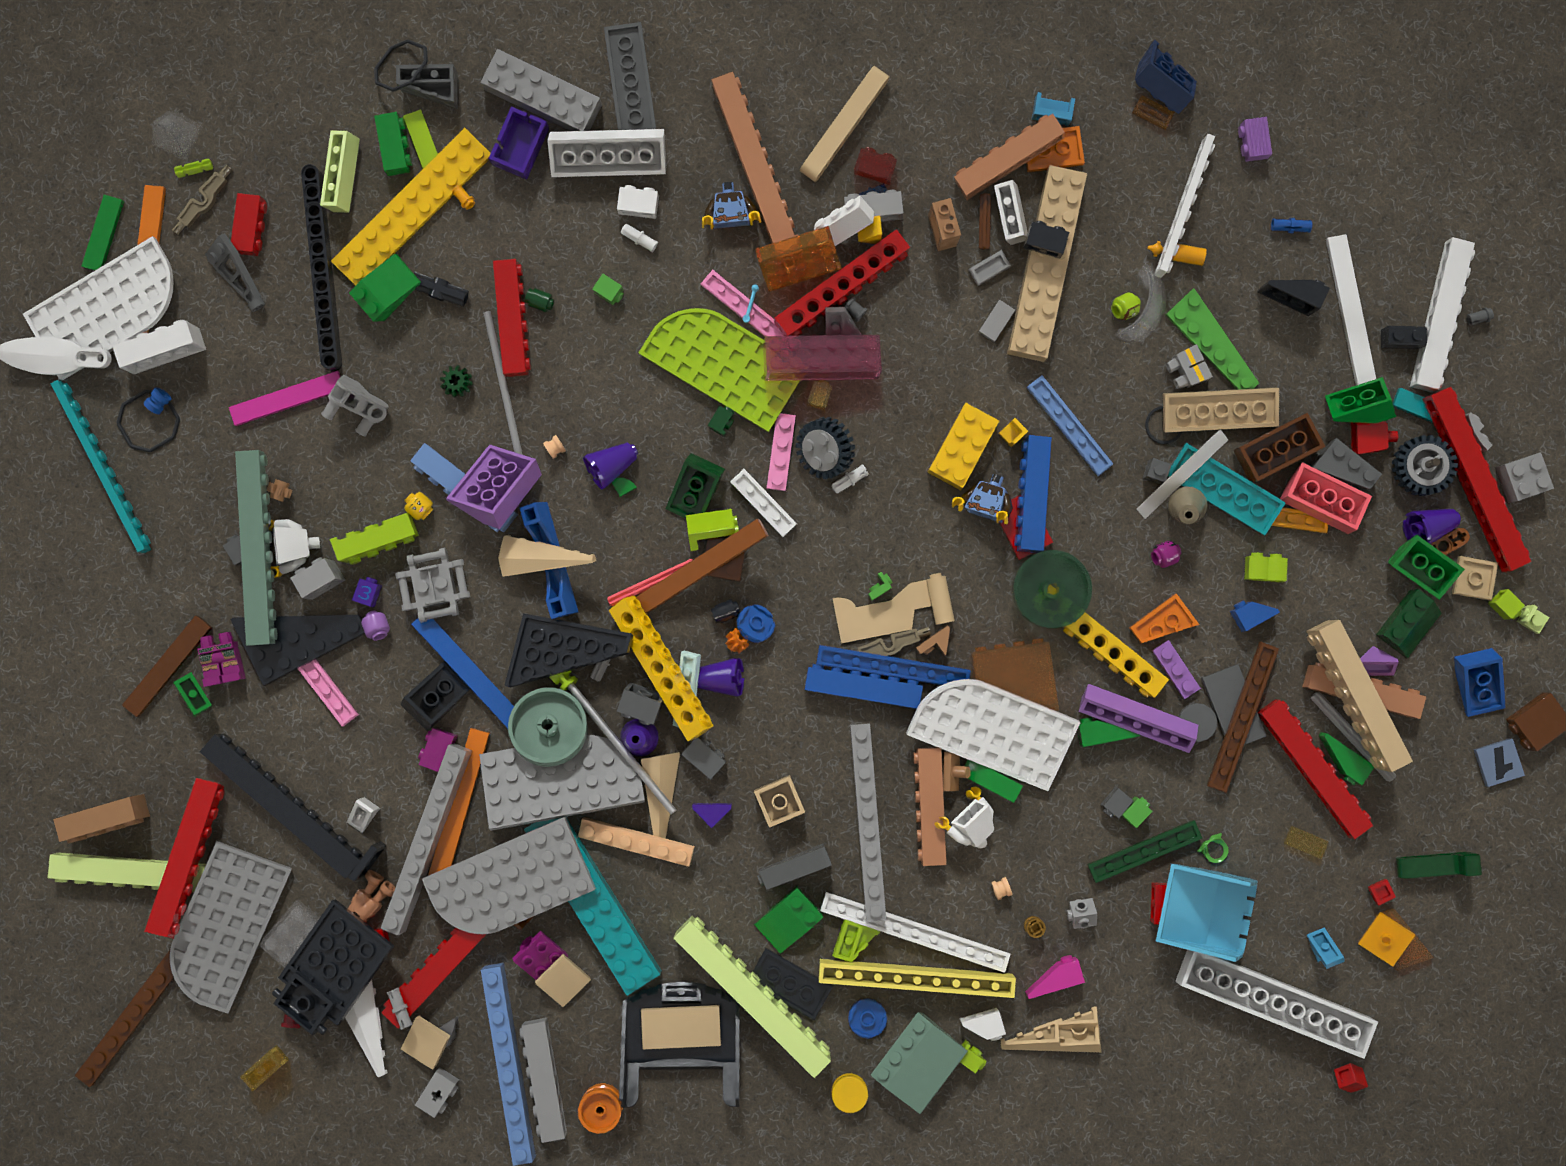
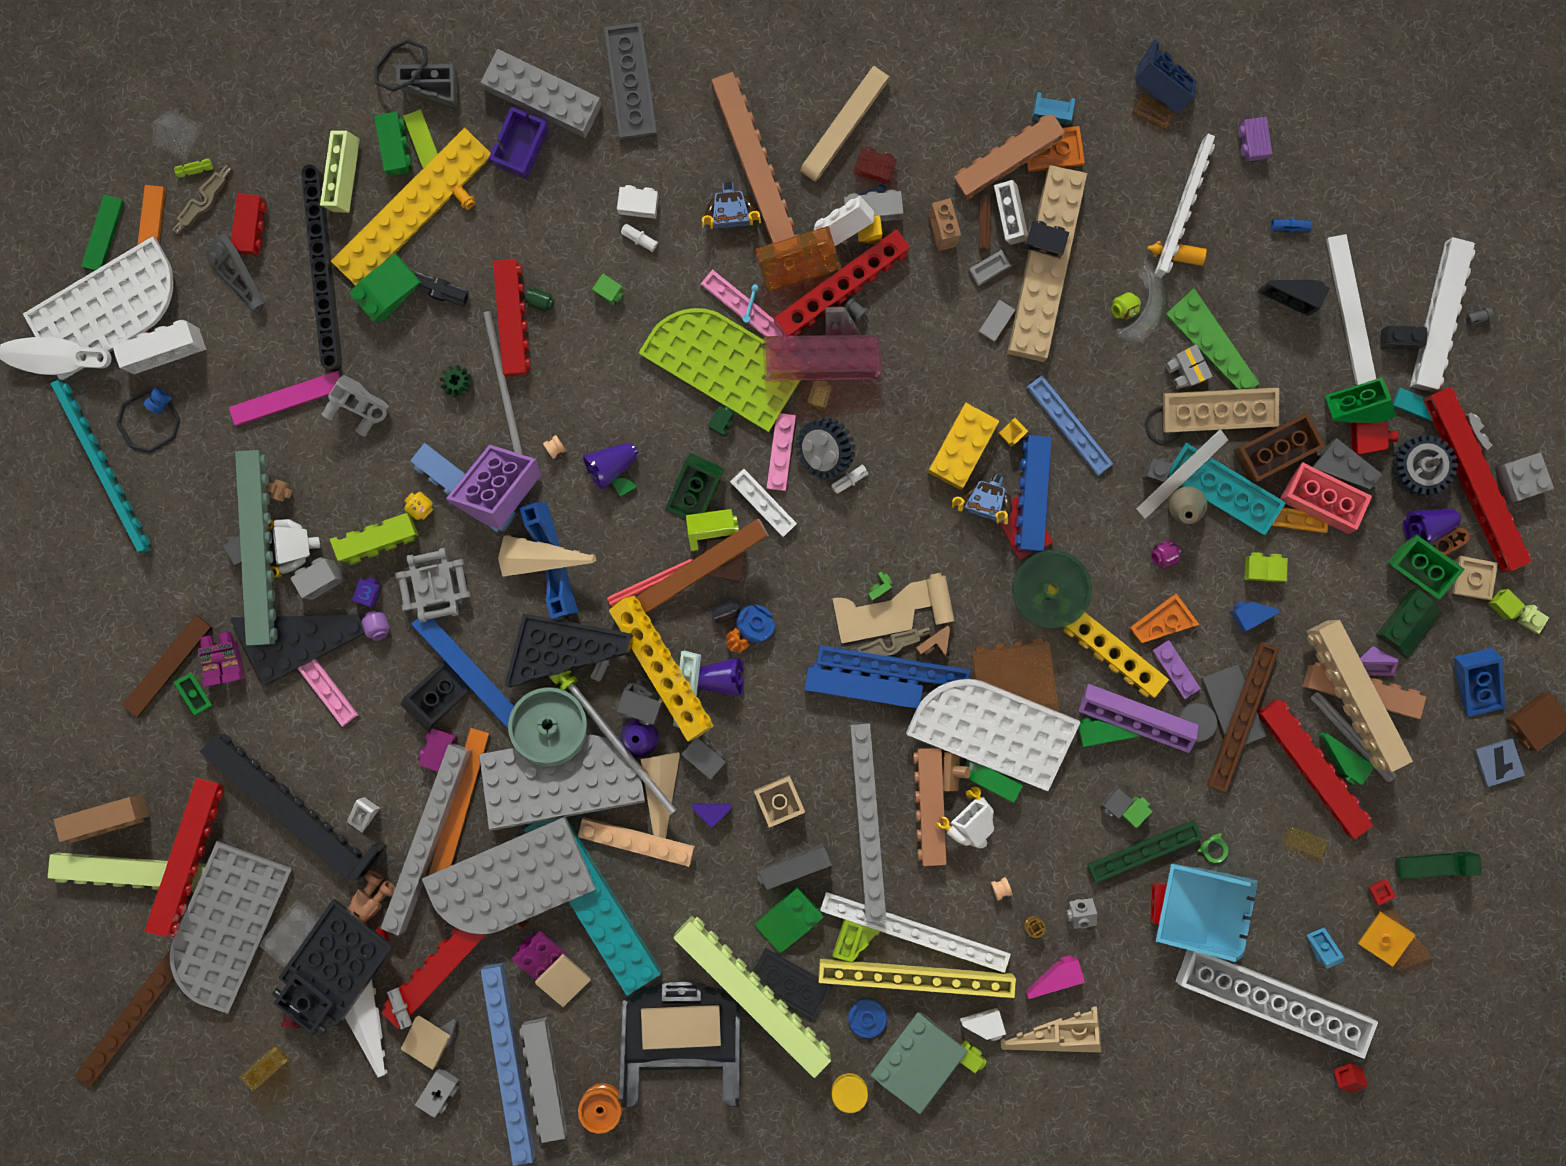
(607, 153): white brick -> none

